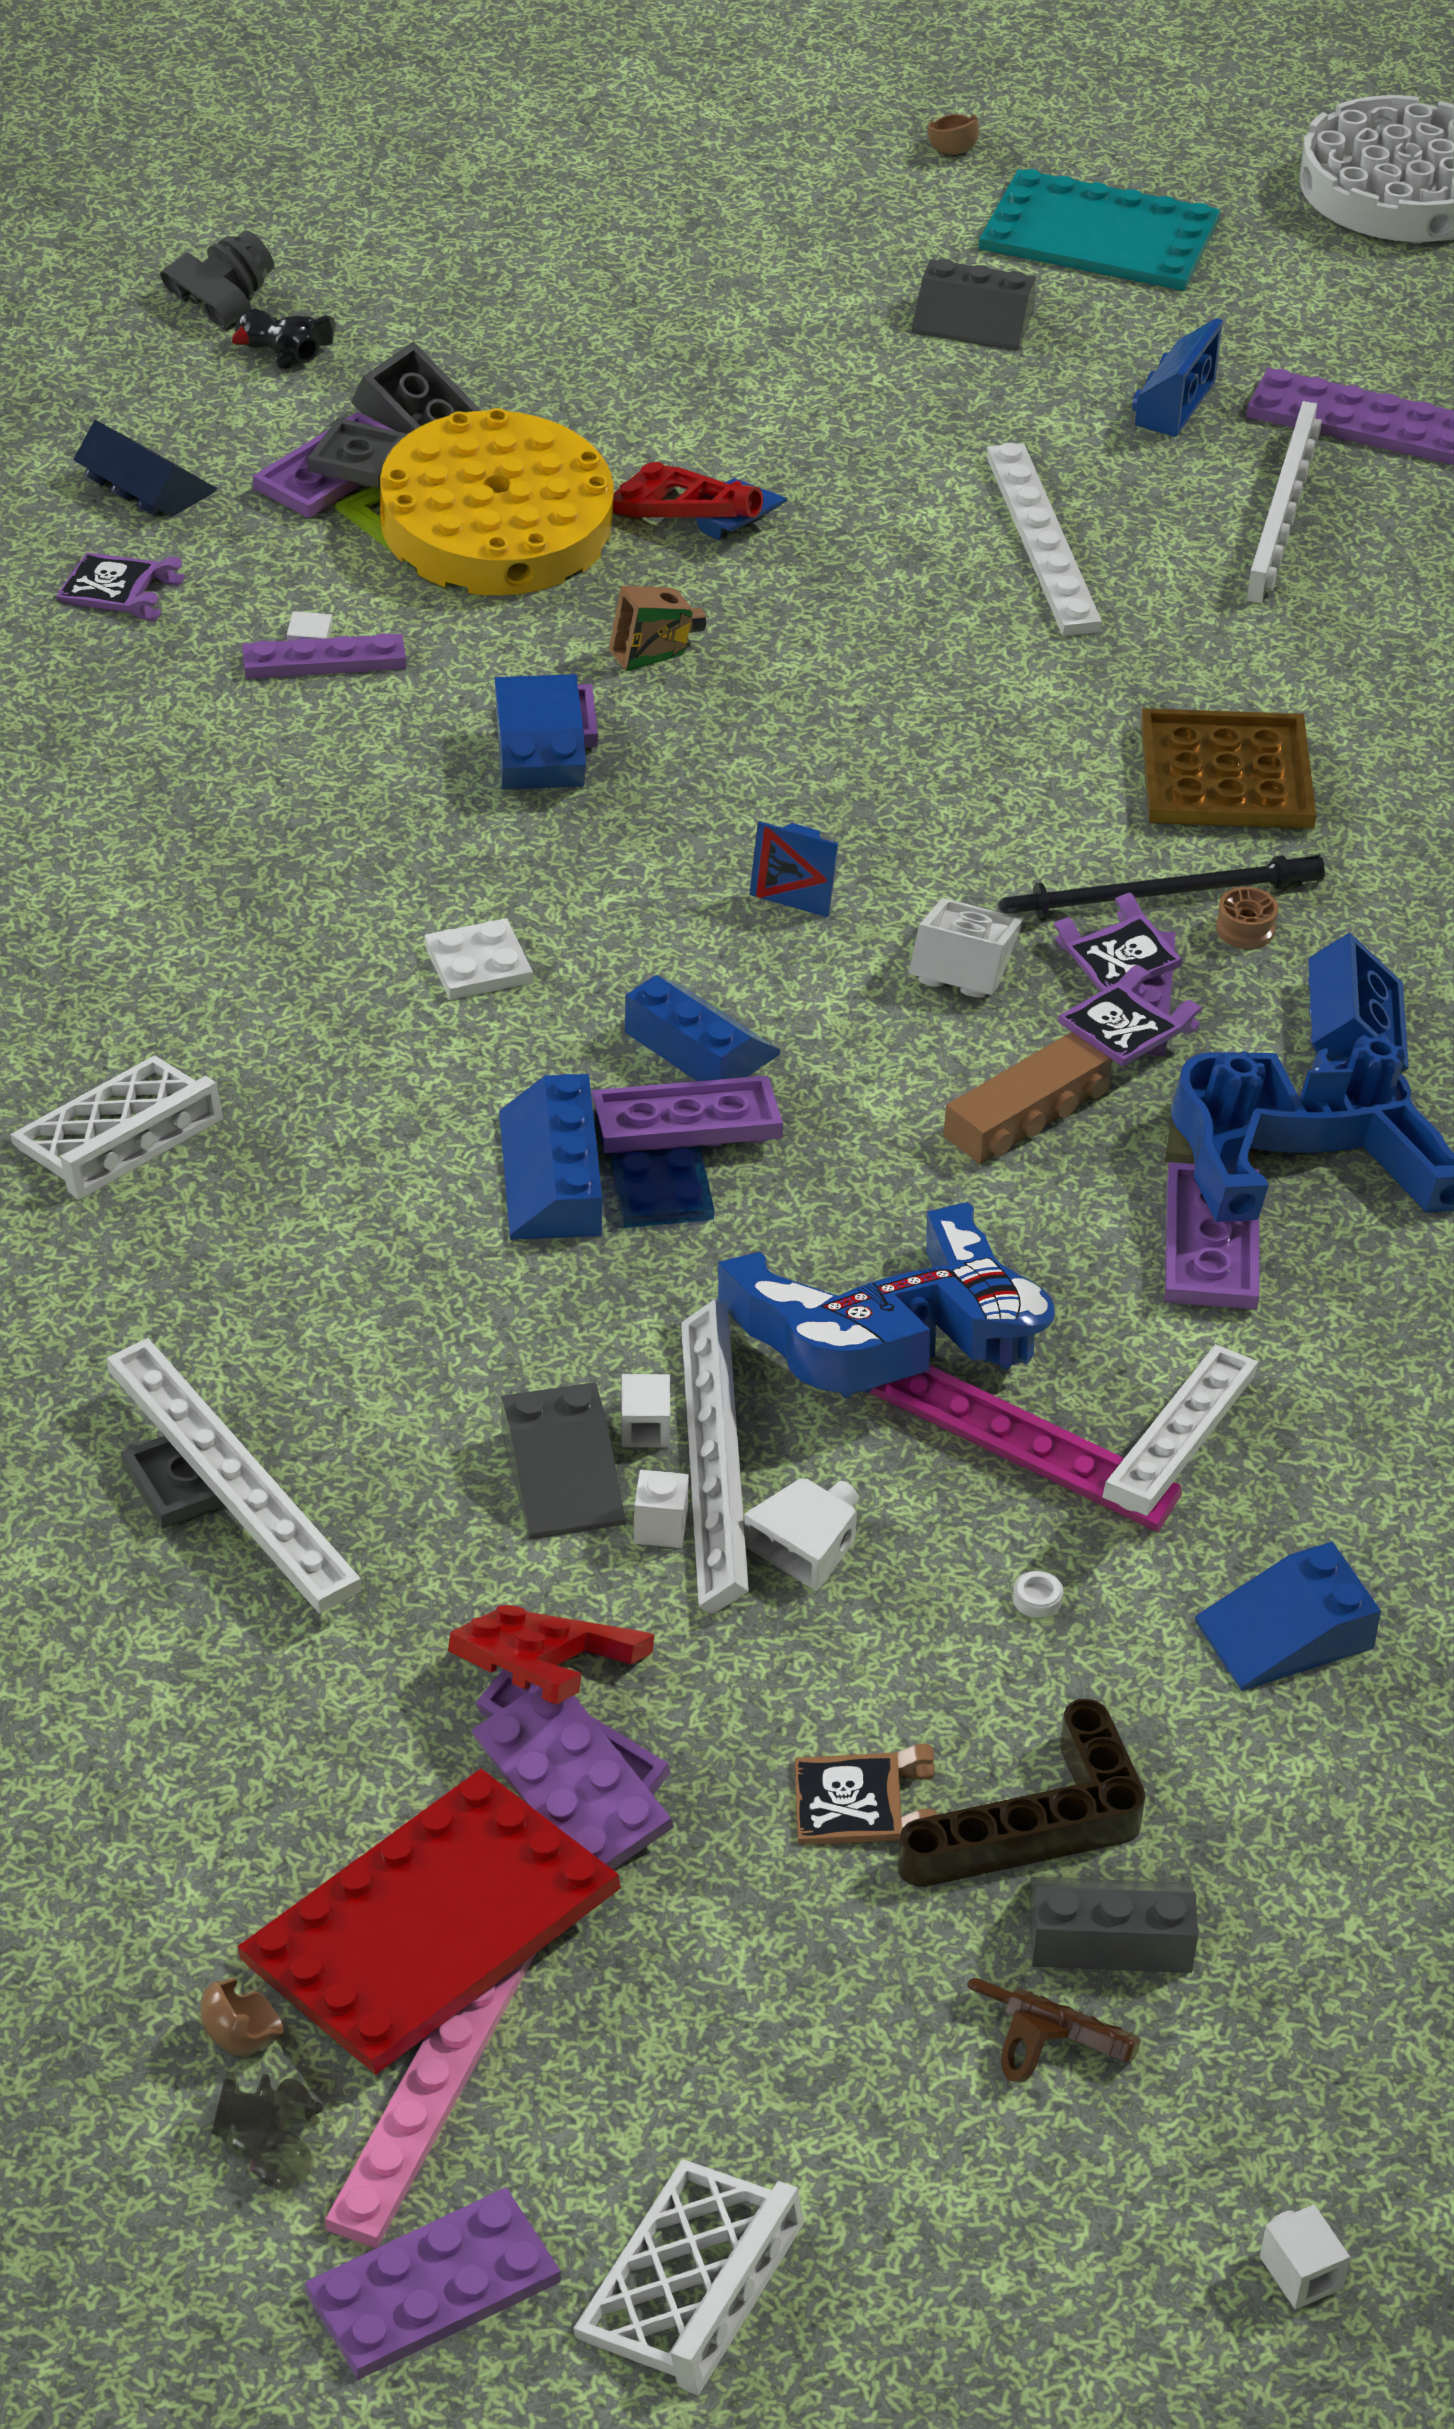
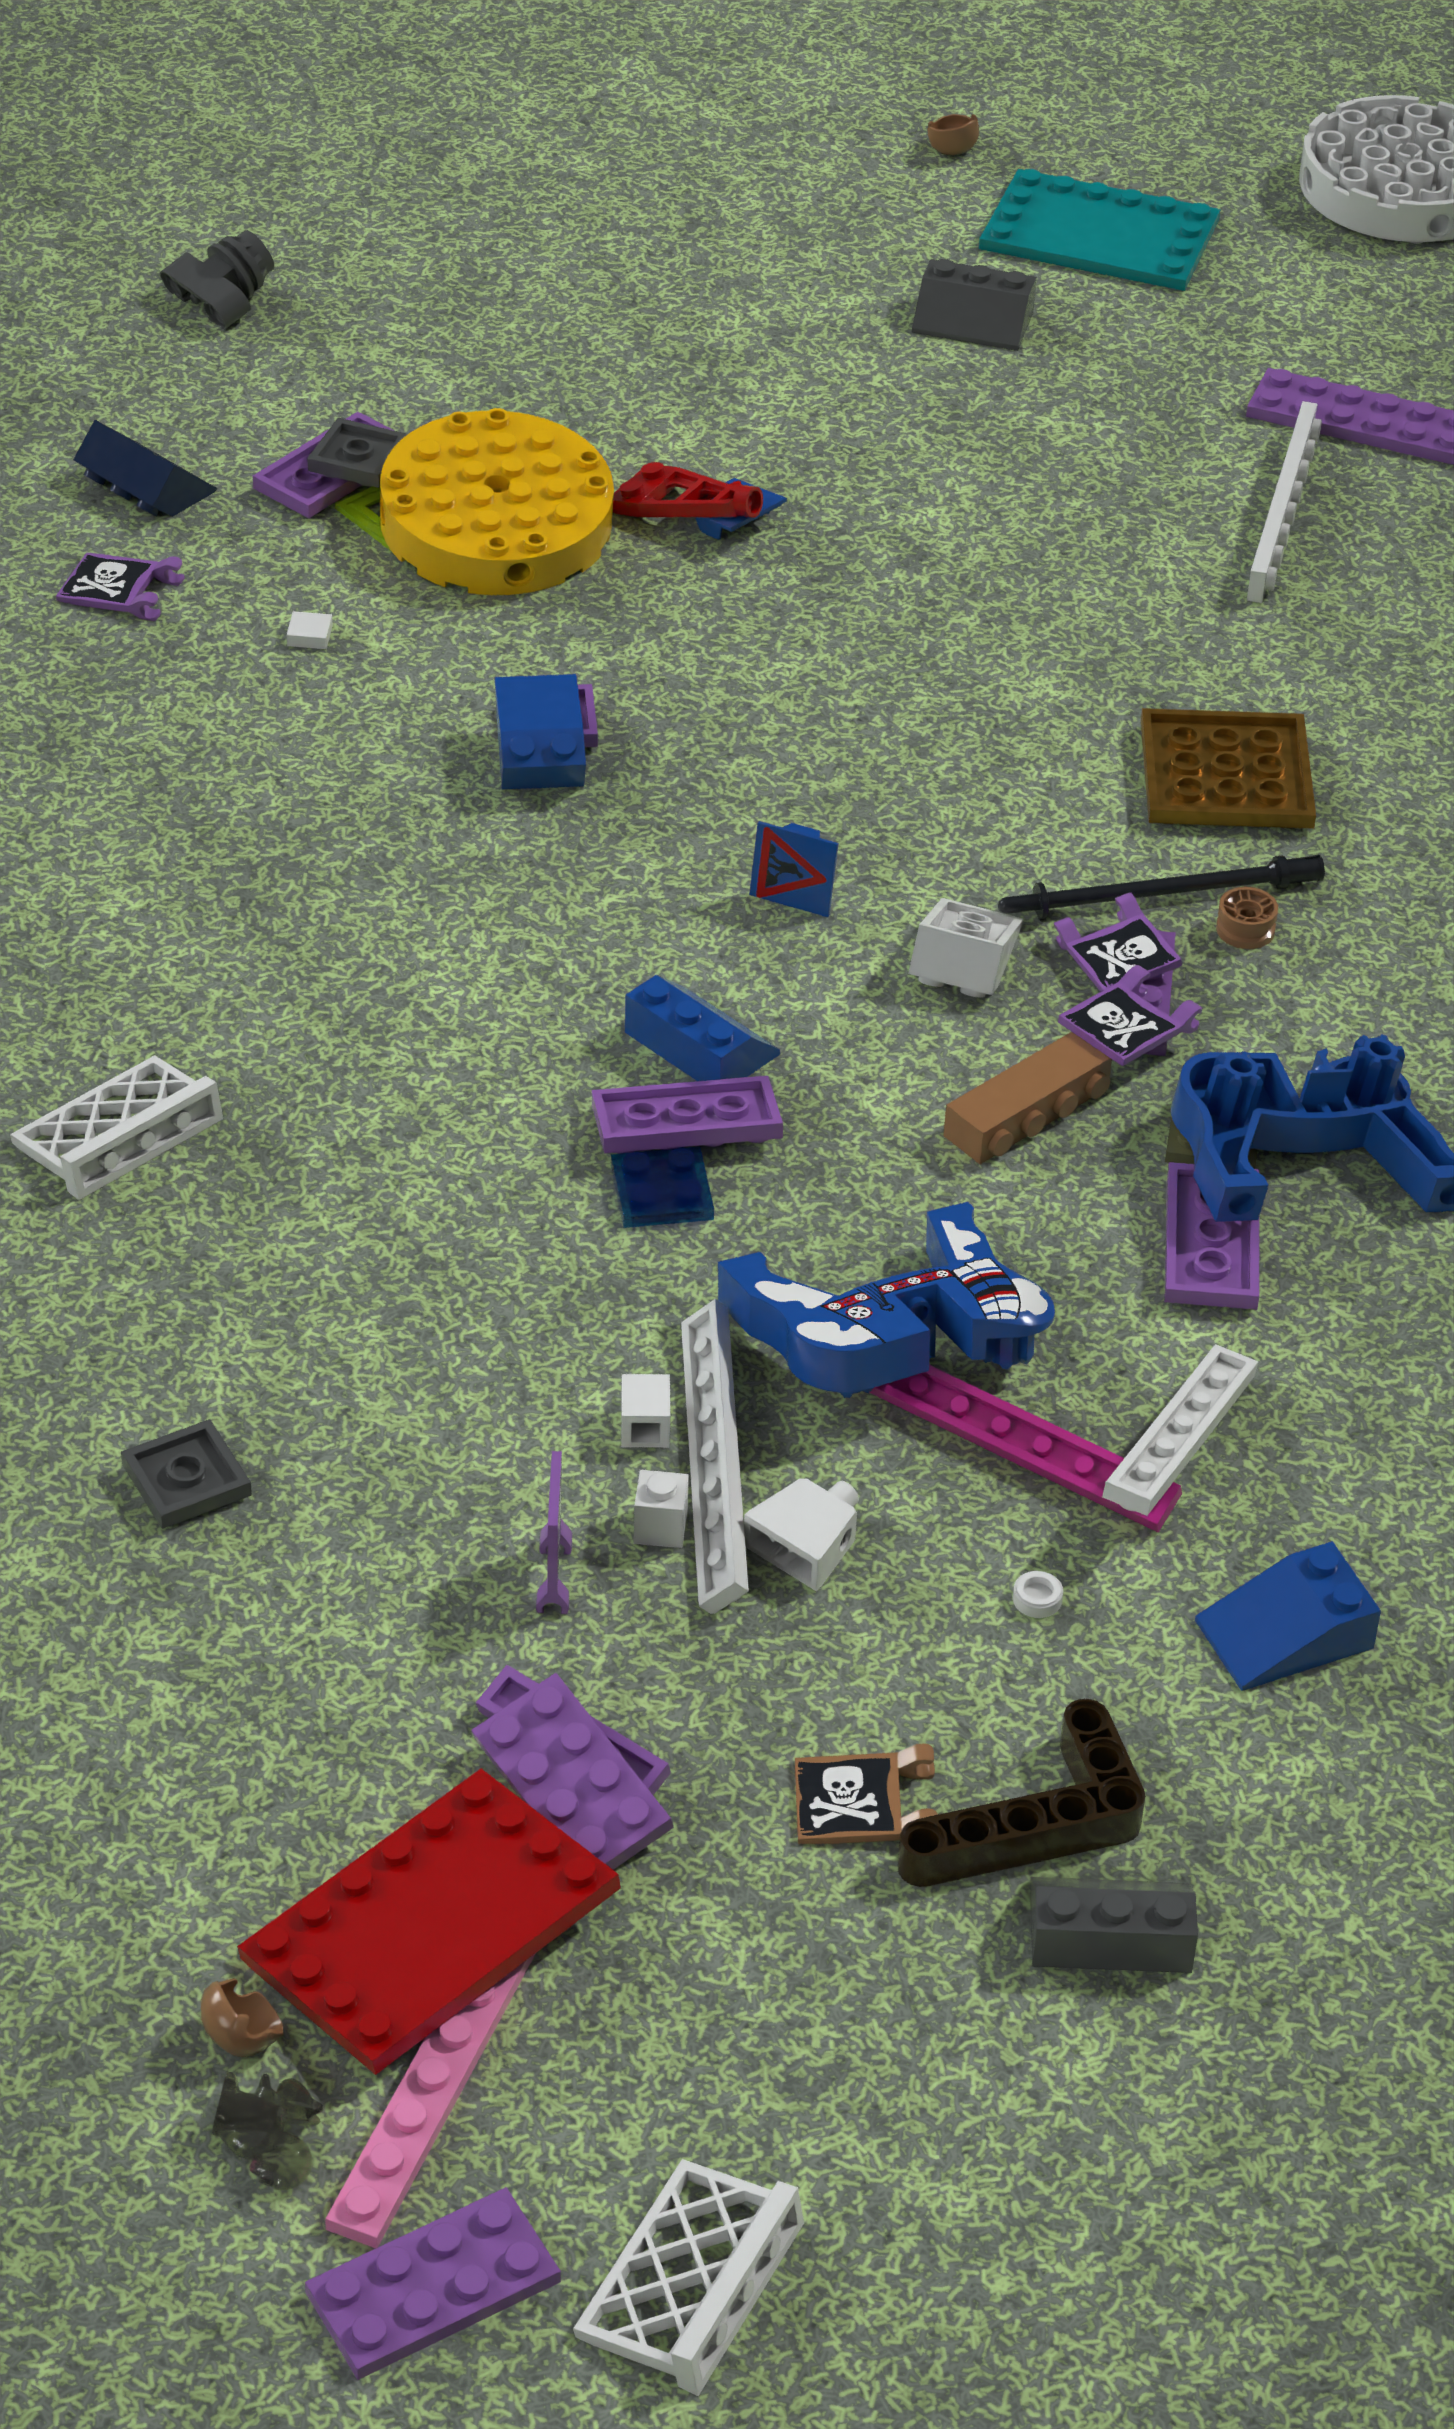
(234, 1476): white plate -> none
(289, 337): black animal -> none
(324, 656): medium lavender plate -> none
(409, 392): dark grey slope -> none
(478, 959): white plate -> none
(536, 1643): red wing -> none
(552, 1160): blue slope -> none
(553, 1535): none -> medium lavender flag
(561, 1460): dark grey slope -> none
(652, 625): medium nougat torso -> none
(1041, 2019): reddish brown piece -> none
(1044, 540): white plate -> none
(1179, 381): blue slope -> none
(1304, 2256): white brick -> none
(1353, 998): blue slope -> none

